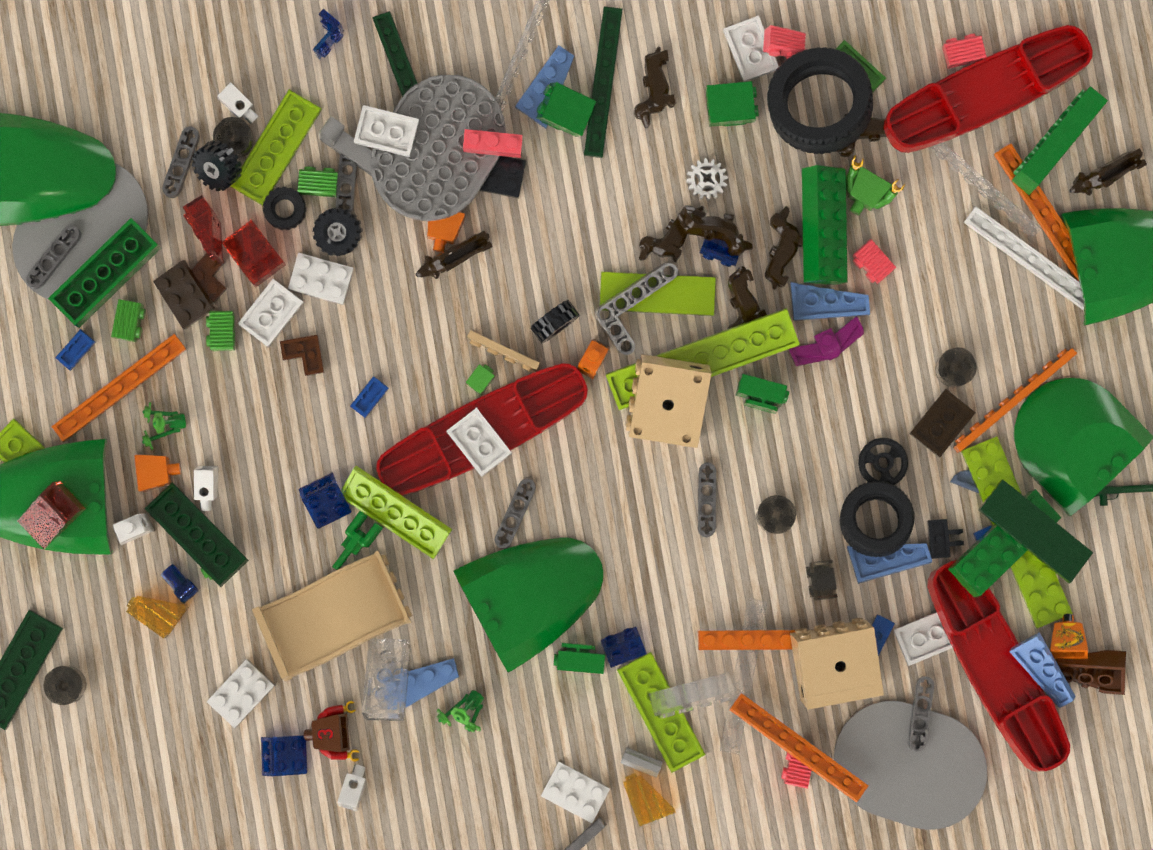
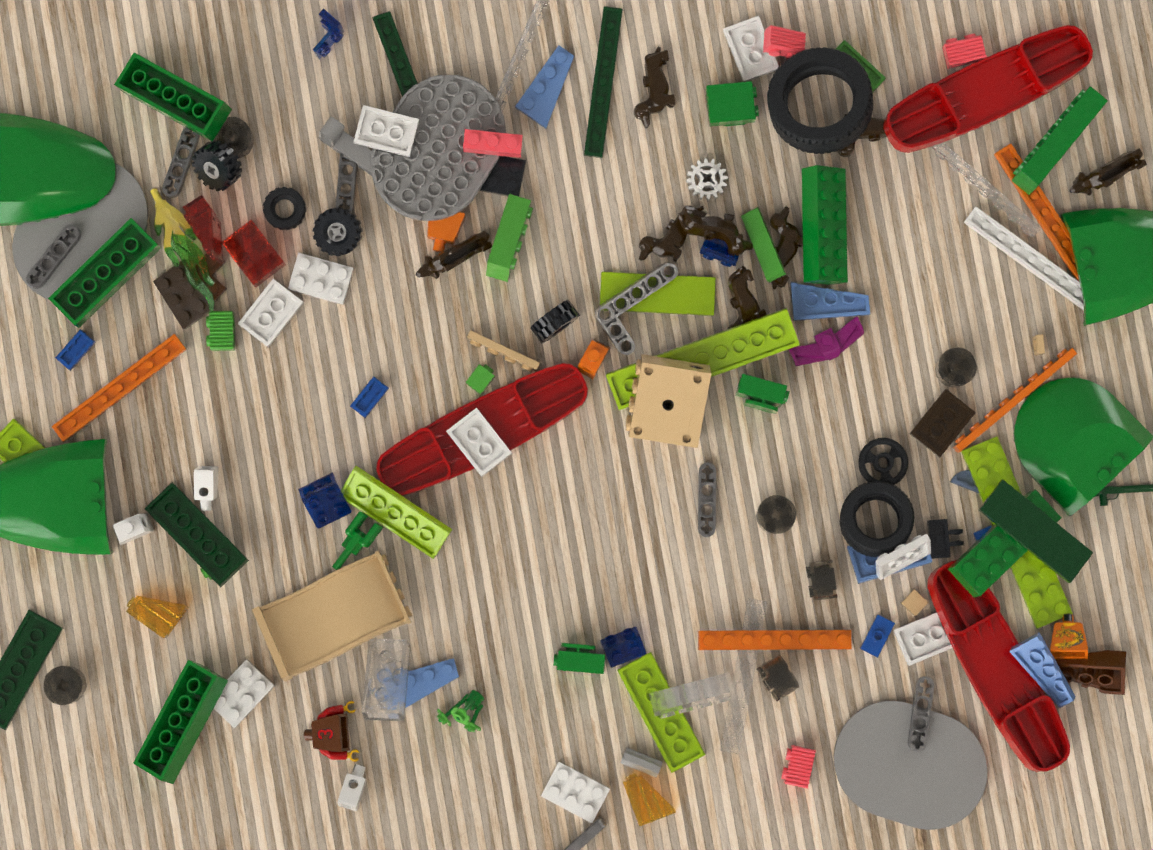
(51, 514): clear red slope -> none
(128, 320): bright green brick -> none
(154, 471): orange torso -> none
(173, 97): none -> green brick
(176, 421): plant -> none
(177, 241): none -> clear neon green piece
(180, 722): none -> green brick
(182, 587): clear blue piece -> none
(231, 97): white torso -> none
(276, 146): lime tile -> none
(283, 755): clear blue bracket -> none
(307, 349): reddish brown plate -> none
(318, 182): bright green brick -> none
(508, 238): none -> bright green wedge
(512, 512): flat silver beam -> none
(531, 594): green windscreen -> none
(565, 109): green brick -> none
(763, 244): none -> bright green tile
(778, 678): none -> clear smoke brick
(799, 747): orange plate -> none
(836, 663): tan gear -> none
(868, 189): bright green torso -> none
(873, 262): coral brick -> none
(903, 556): none -> white plate
(914, 602): none -> tan tile
(1038, 345): none -> tan tile

